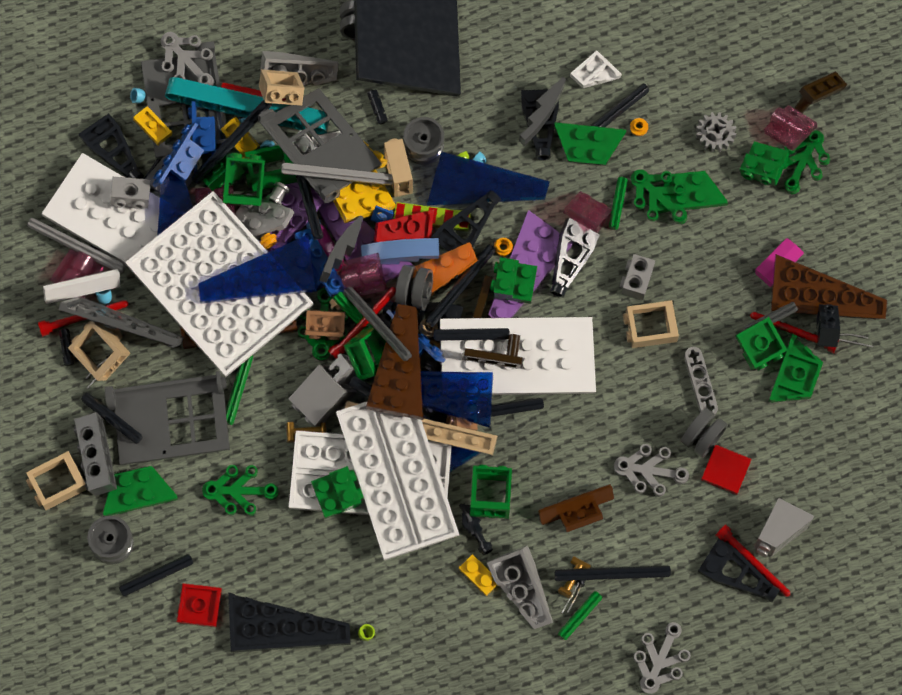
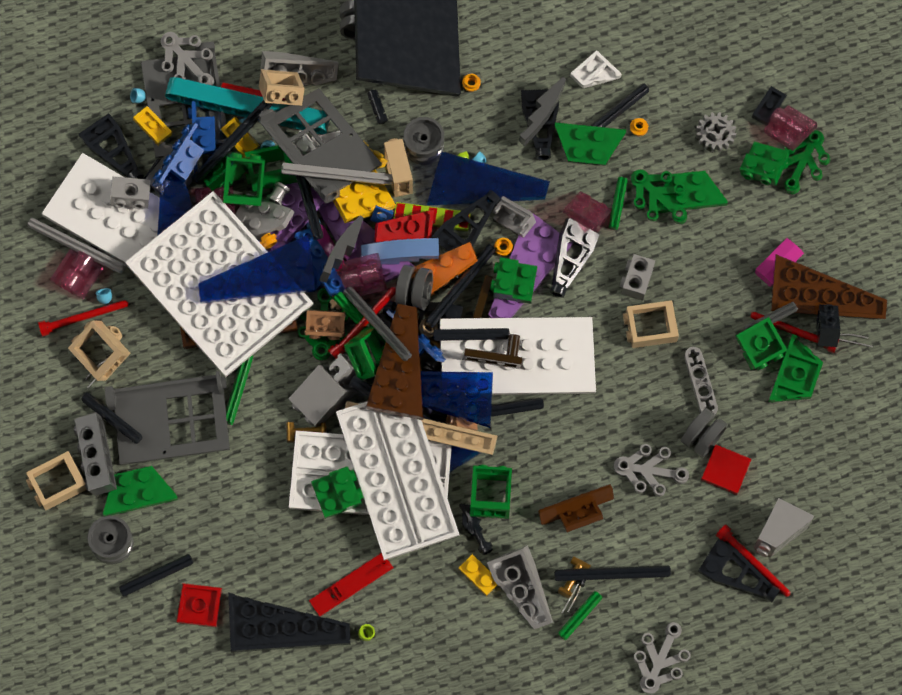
(65, 341): black axle -> none
(81, 286): white tile -> none
(115, 319): dark grey wing -> none
(236, 490): green plant -> none
(350, 584): none -> red piece
(471, 77): none -> light orange plate
(513, 217): none -> light grey hinge
(771, 101): none -> black plate
(819, 90): dark brown piece -> none

